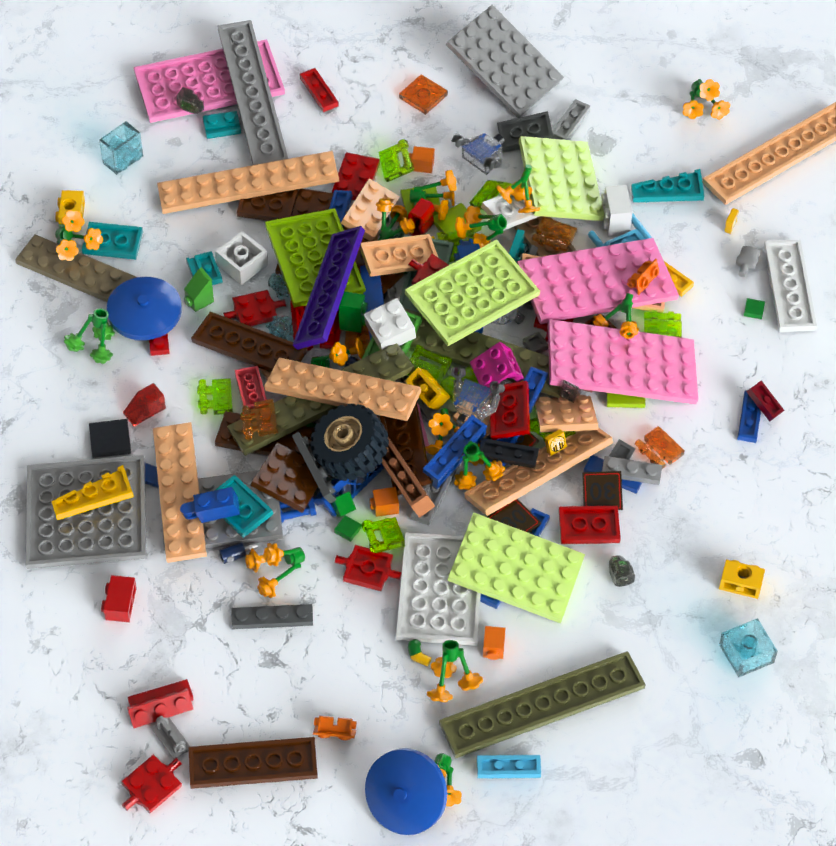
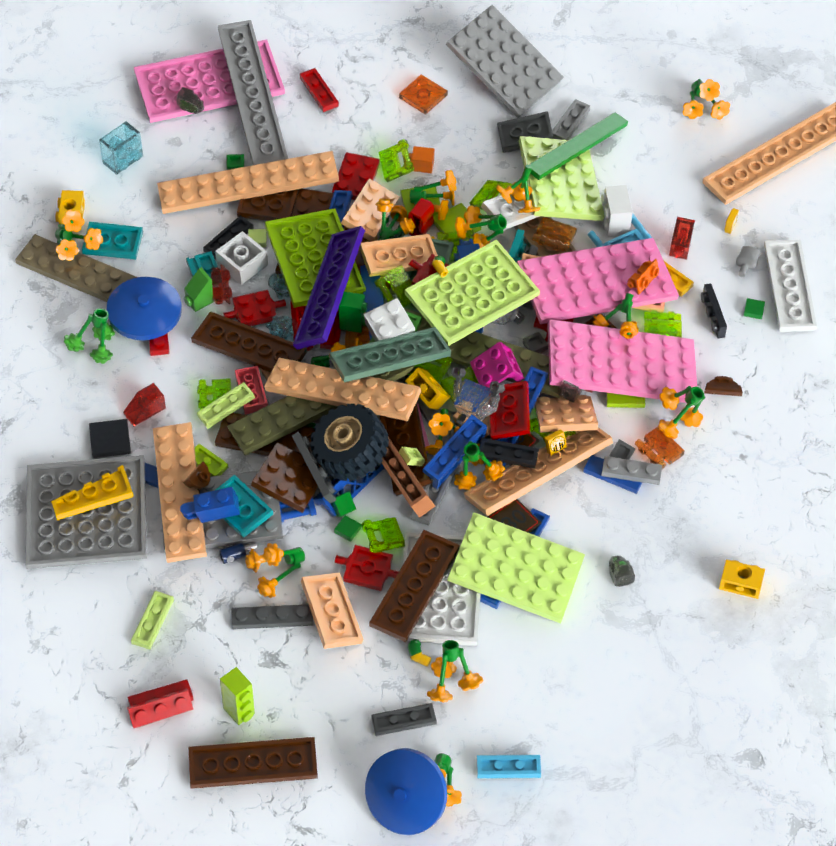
(119, 598): red brick -> none
(151, 784): red plate -> none
(152, 620): none -> yellowish green tile
(170, 737): light grey hinge -> none
(199, 477): none -> reddish brown plate
(214, 463): none -> lime plate
(221, 124): teal plate -> none
(221, 278): none -> clear red hinge
(225, 405): none -> yellowish green tile
(235, 161): none -> green tile
(237, 226): none -> black tile
(237, 696): none -> lime brick
(258, 236): none -> yellowish green tile
(265, 419): clear orange plate -> none
(331, 610): none -> light nougat plate
(343, 730): orange hinge -> none
(385, 501): orange brick -> none
(389, 354): none -> sand green plate
(399, 282): none -> clear neon green plate
(403, 719): none -> dark grey tile
(412, 456): none -> yellowish green tile
(414, 585): none -> reddish brown plate
(438, 264): none -> yellow arm
(481, 151): torso -> none
(494, 642): orange brick -> none
(541, 704): olive plate -> none
(577, 145): none -> tile
(589, 524): red plate -> none
(602, 489): dark brown piece -> none
(679, 188): teal wing -> none
(682, 238): none -> clear red slope
(690, 416): none -> light orange plant
(714, 311): none -> black plate
(723, 386): none -> reddish brown plate
(748, 647): clear light blue brick -> none
(749, 420): blue tile -> none
(765, 400): dark red plate -> none

